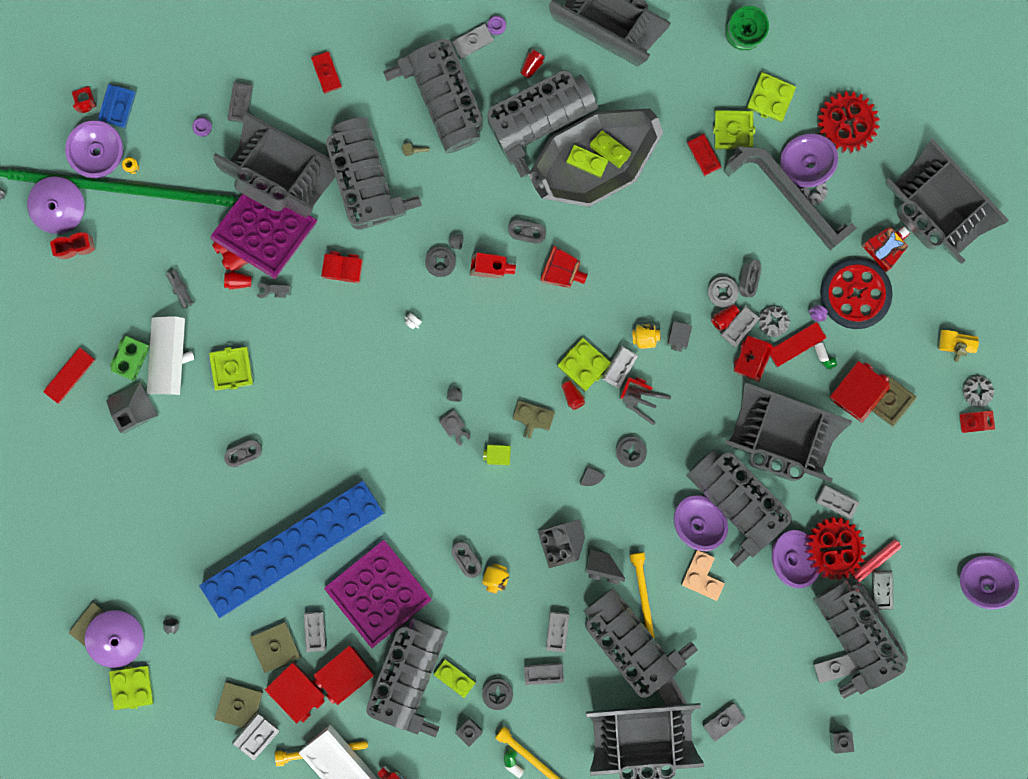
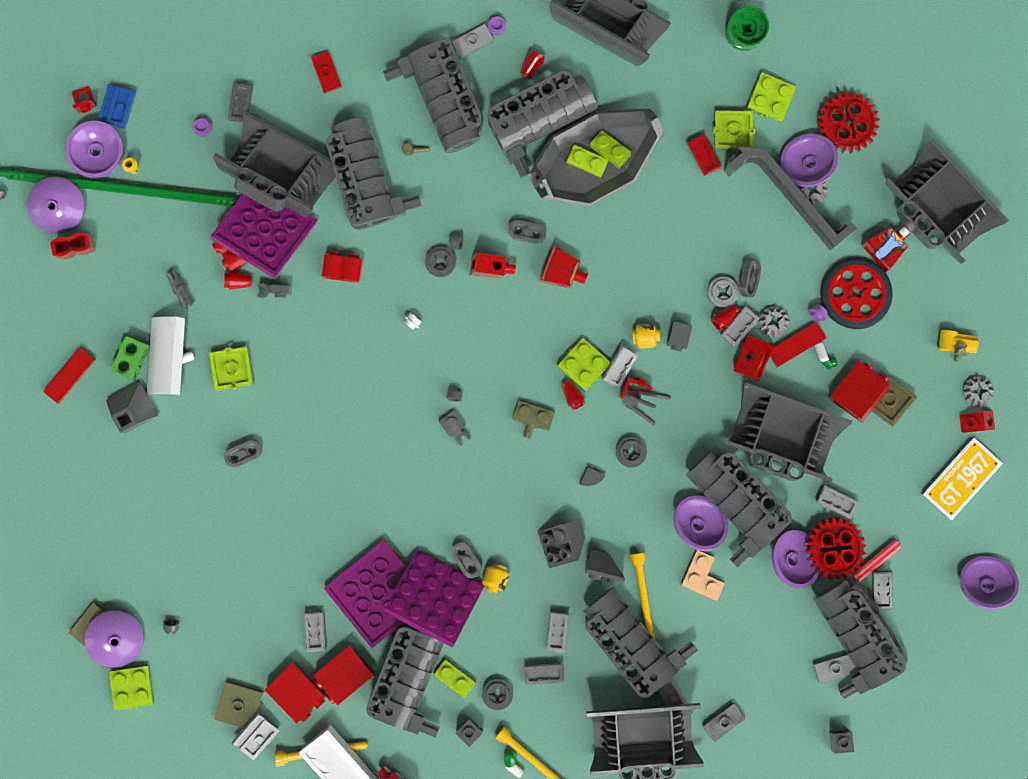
(275, 647): olive plate -> none
(291, 549): blue brick -> none
(434, 598): none -> magenta plate
(497, 455): lime brick -> none
(962, 479): none -> yellow tile

